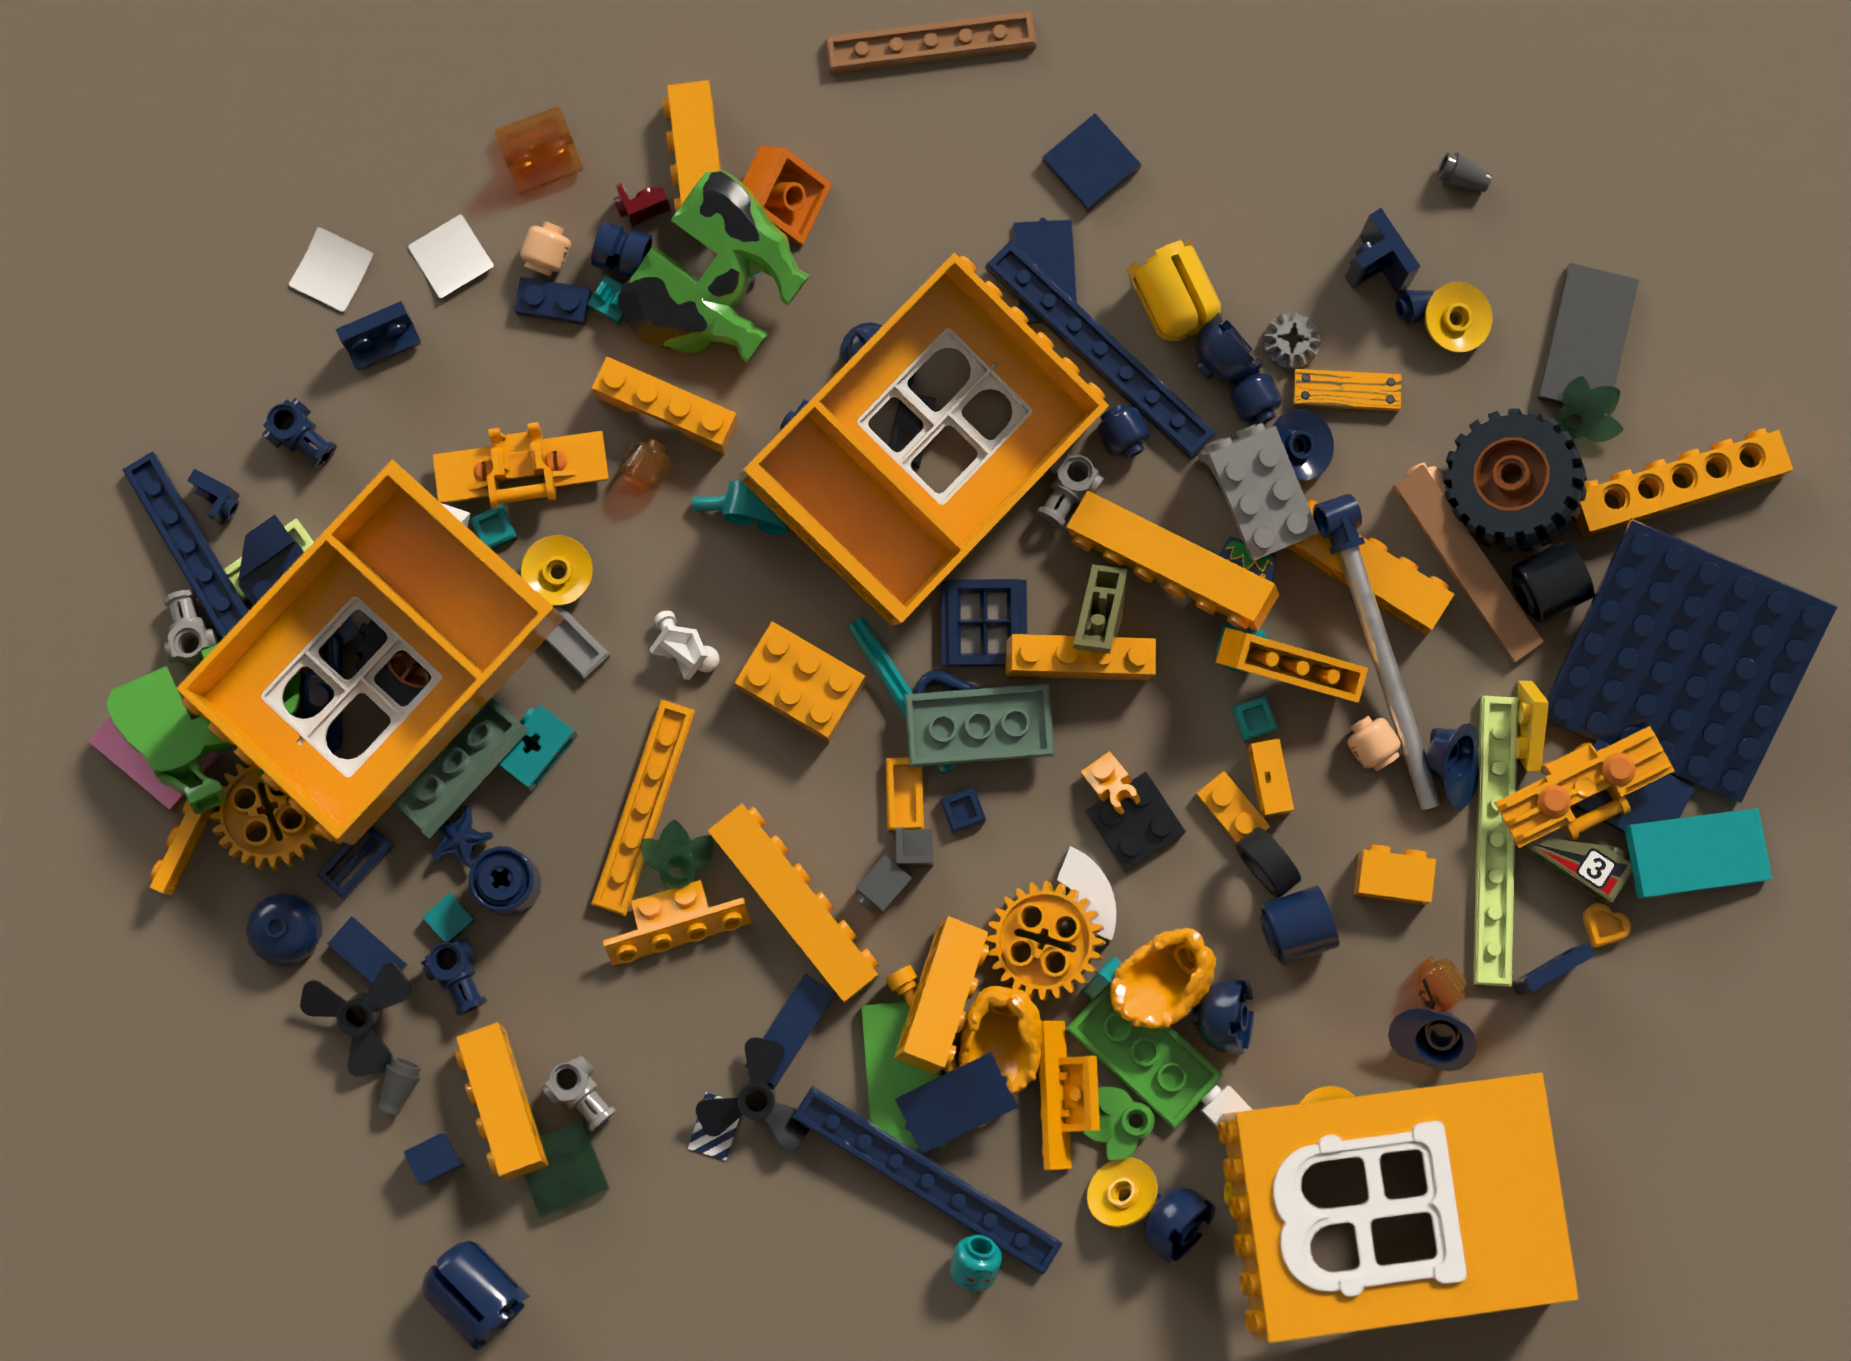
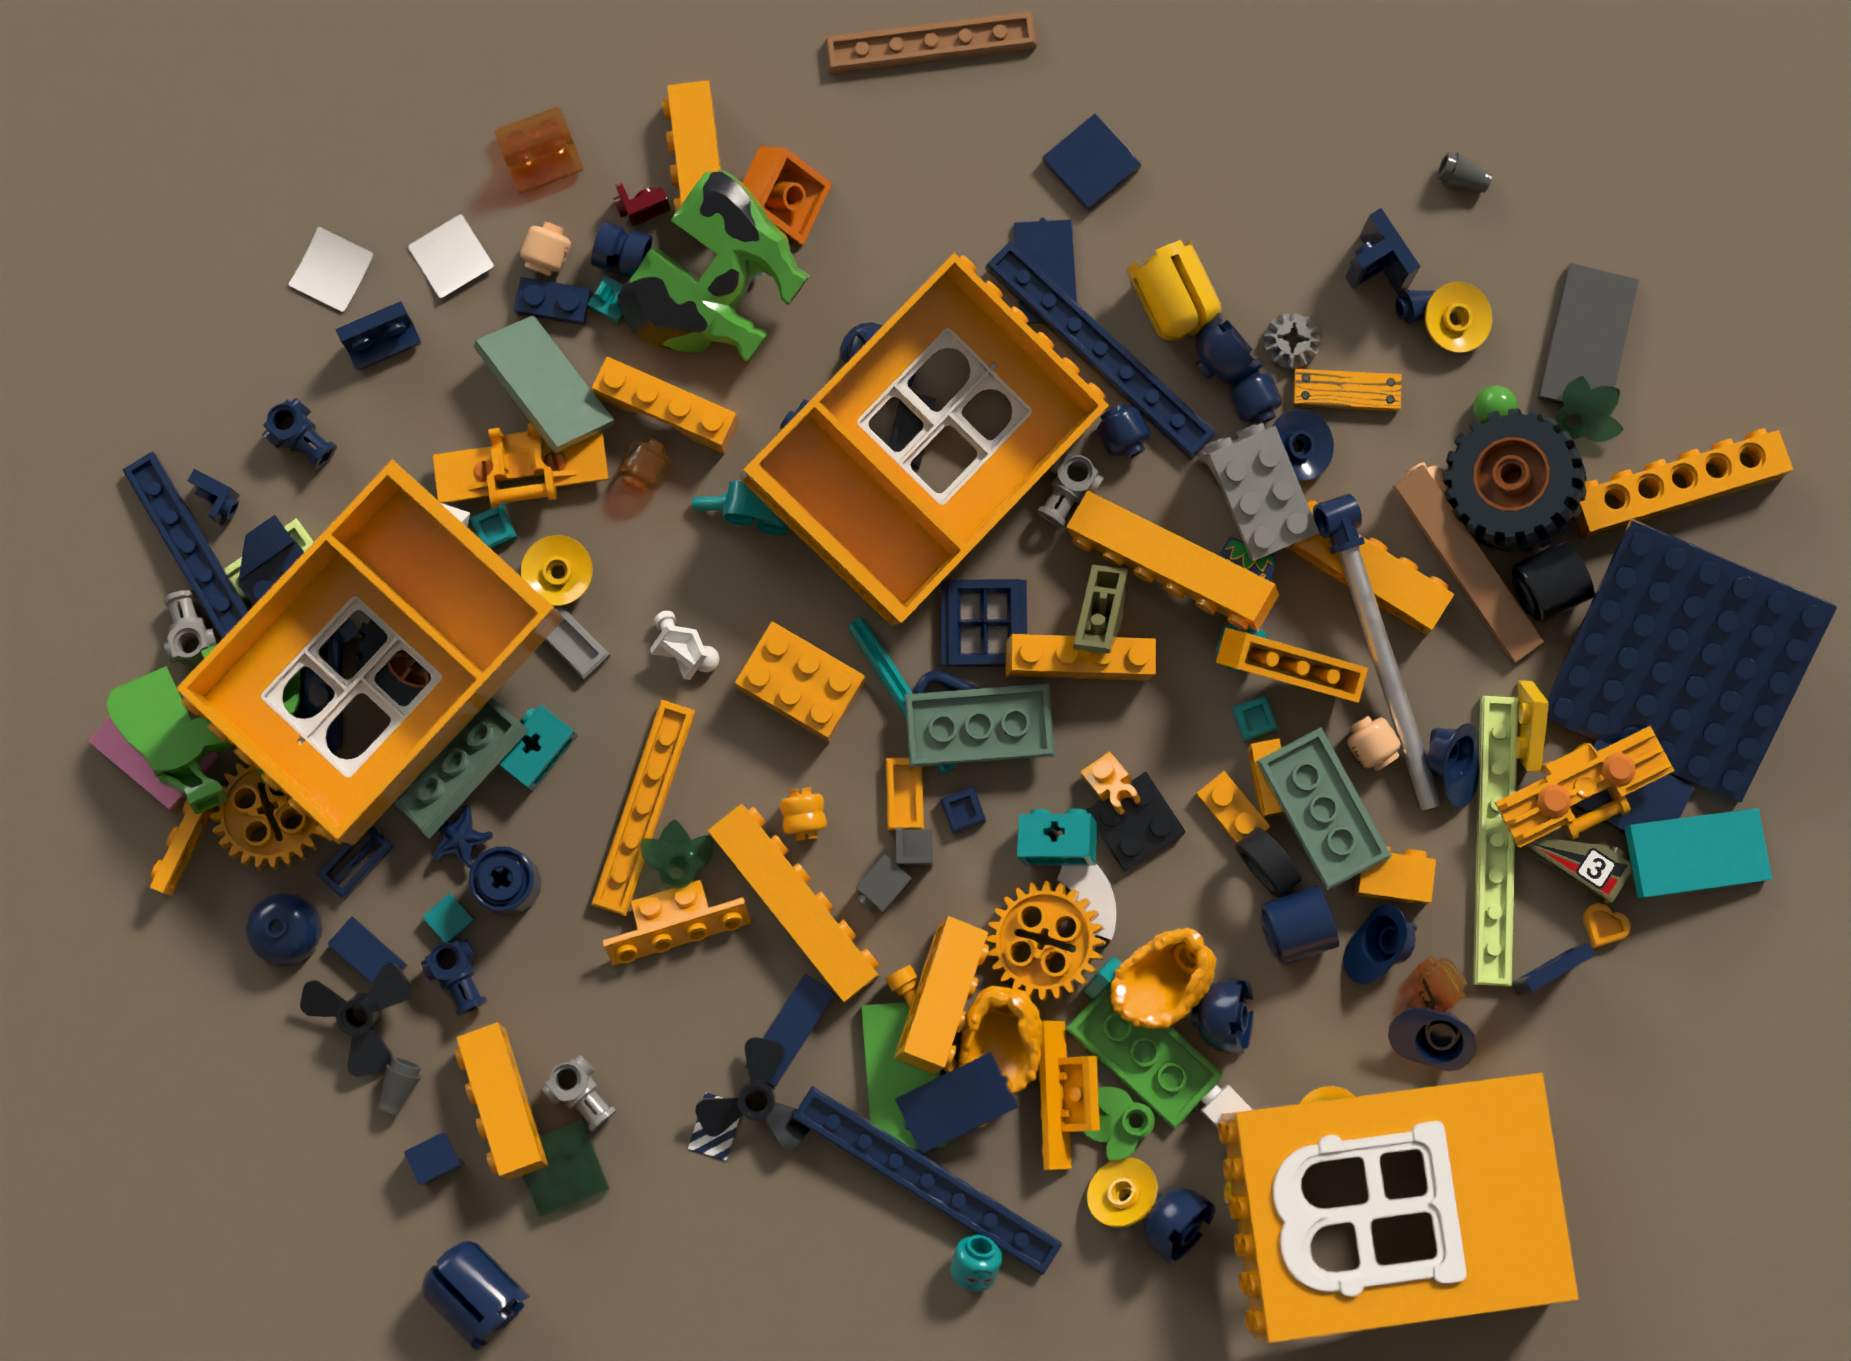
(543, 384): none -> sand green tile
(803, 814): none -> light orange piece
(1073, 848): none -> teal brick
(1323, 809): none -> sand green tile
(1378, 944): none -> dark blue piece
(1493, 399): none -> bright green piece

